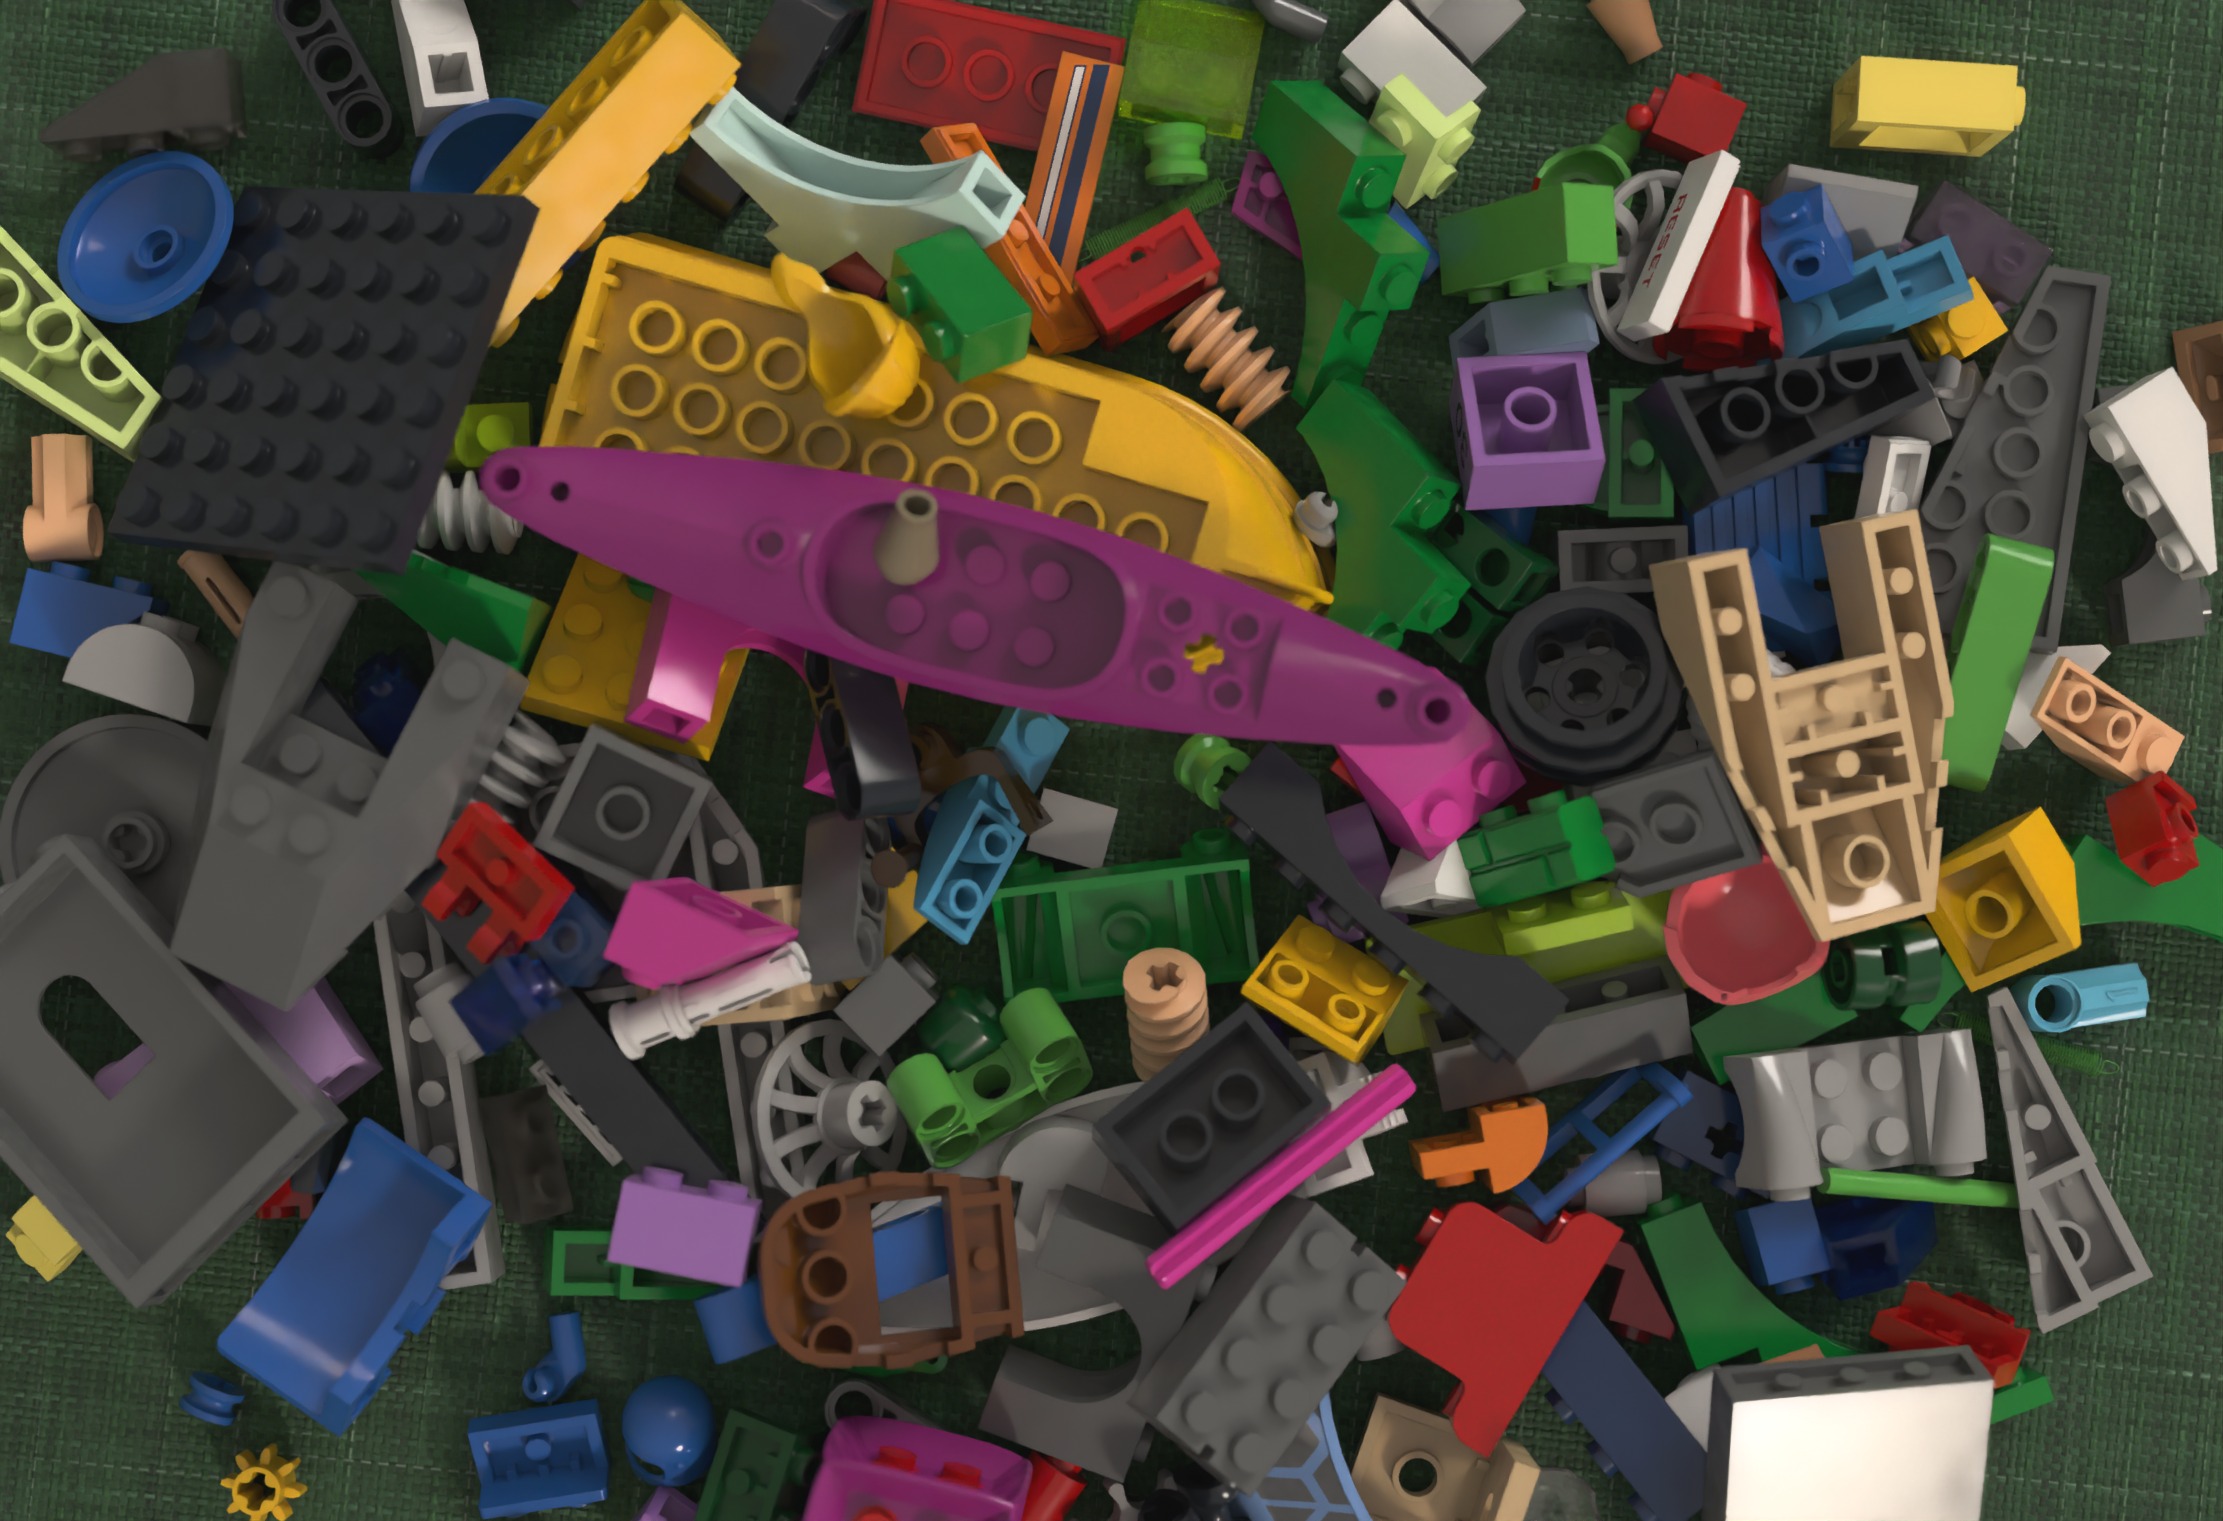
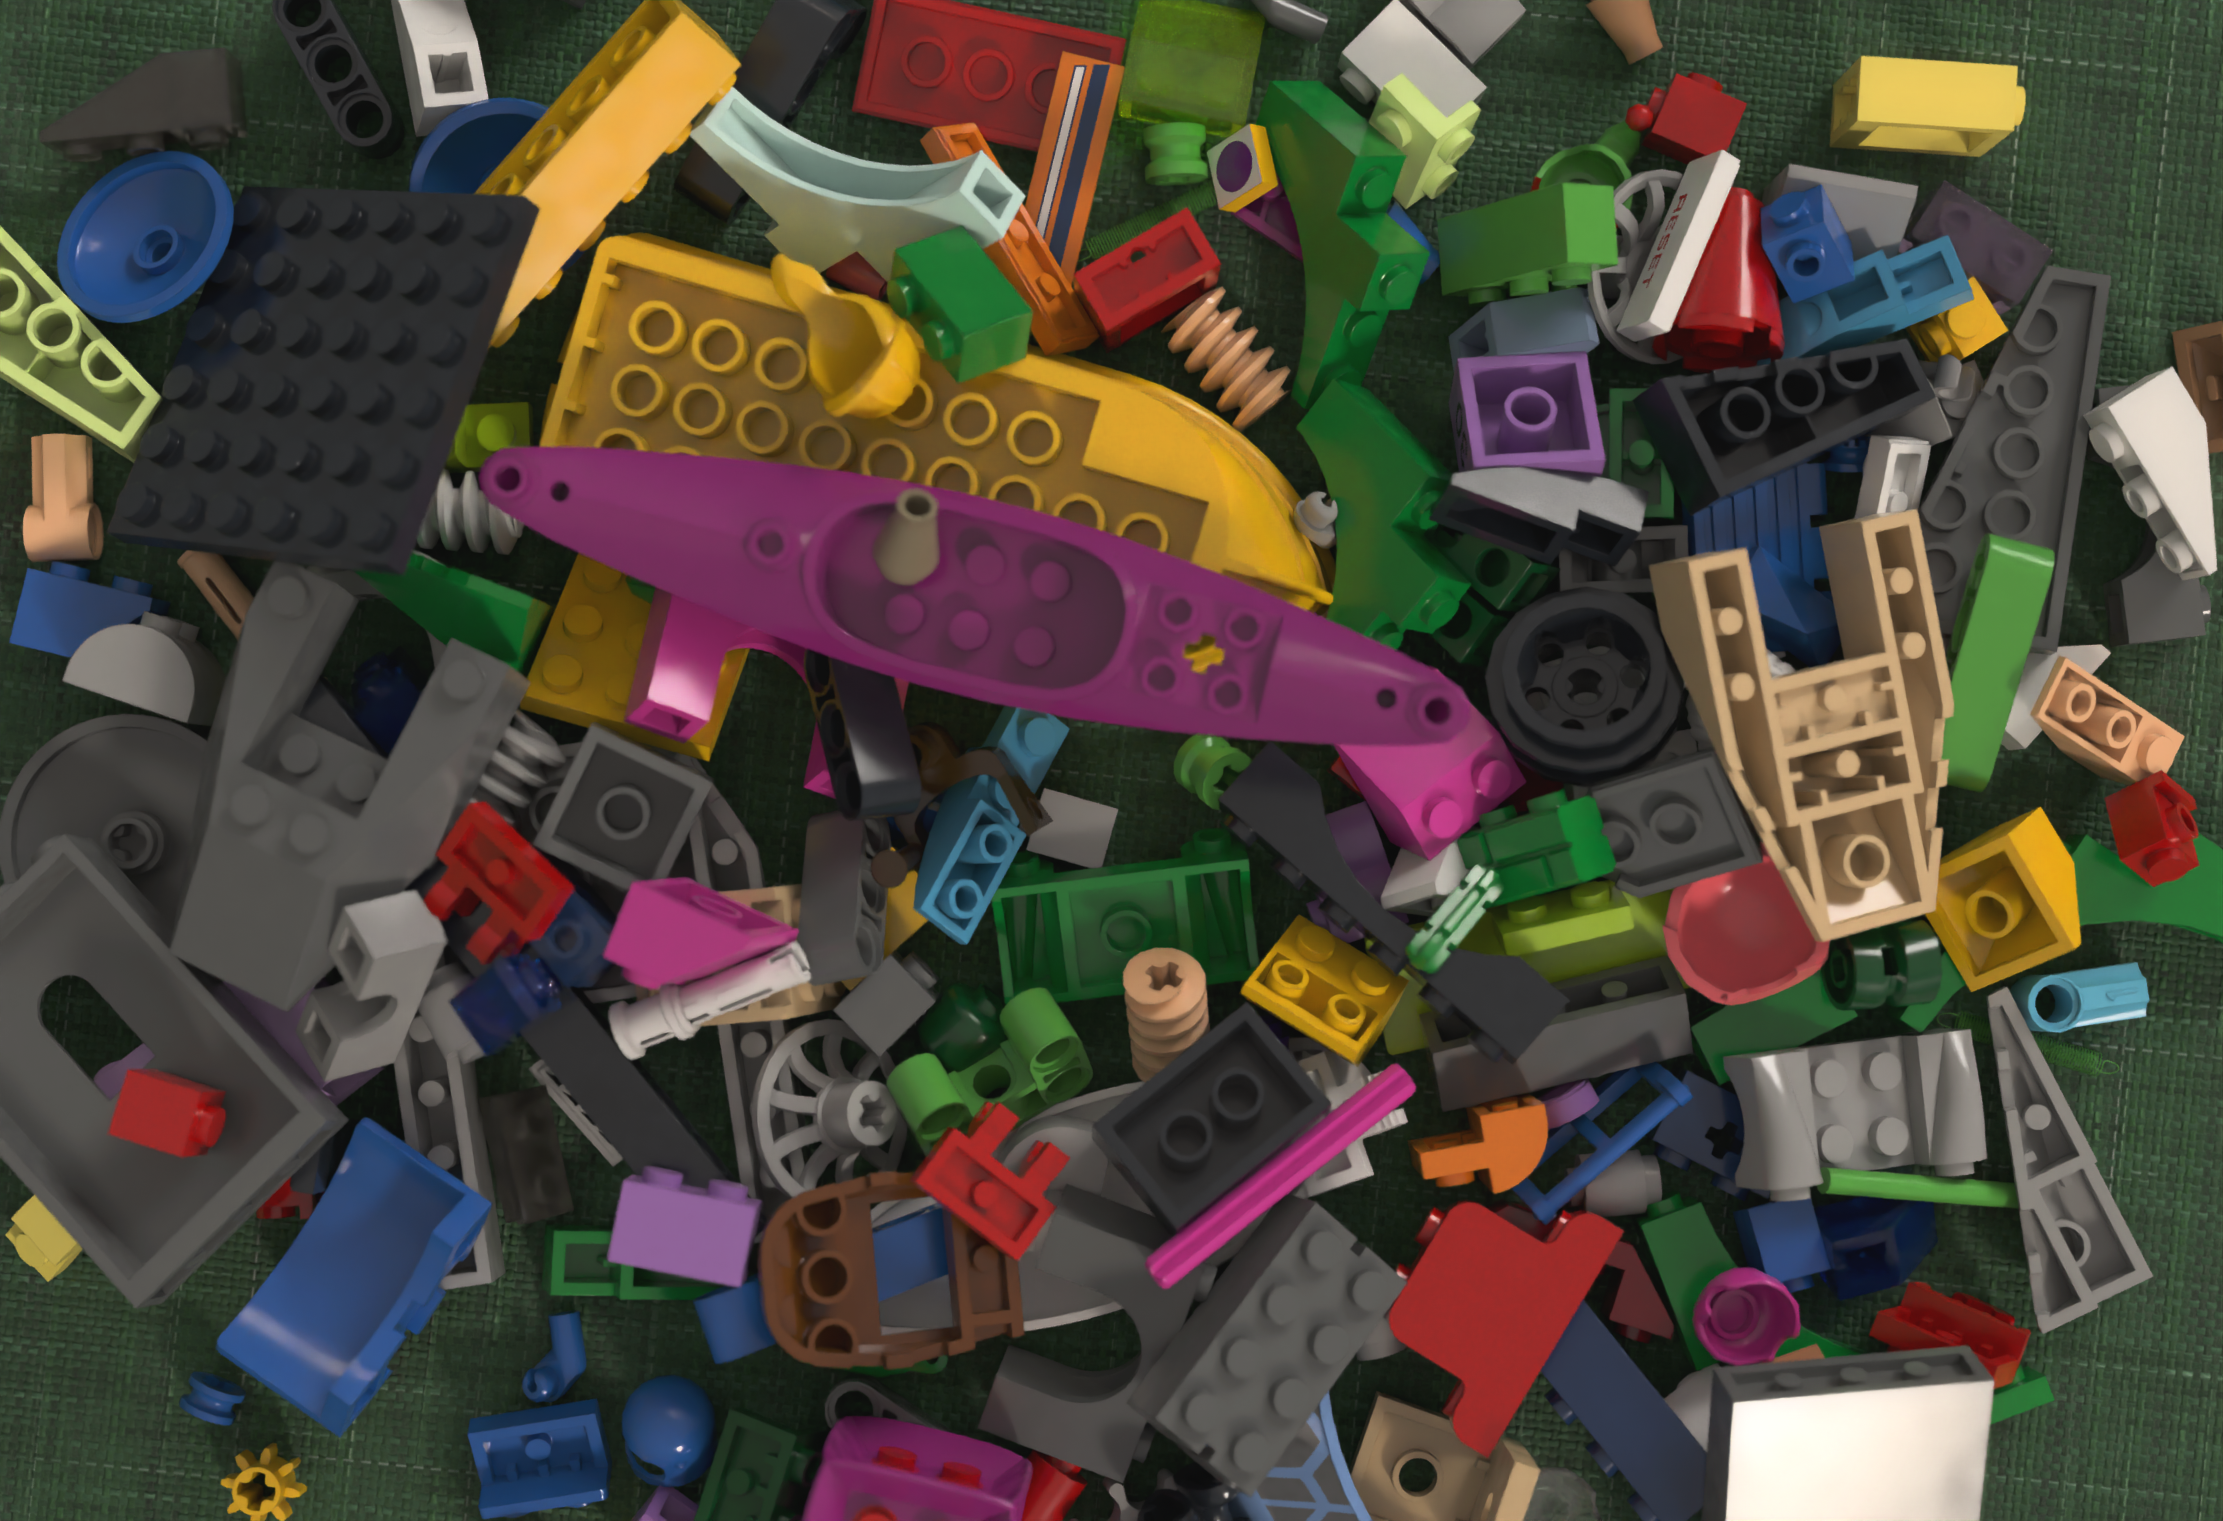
(168, 1113): none -> red brick
(387, 961): none -> light grey arch
(982, 1191): none -> red plate
(1242, 168): none -> tile
(1454, 918): none -> green axle
(1544, 511): none -> black slope
(1568, 1101): none -> medium lavender tile
(1745, 1316): none -> dark pink hair

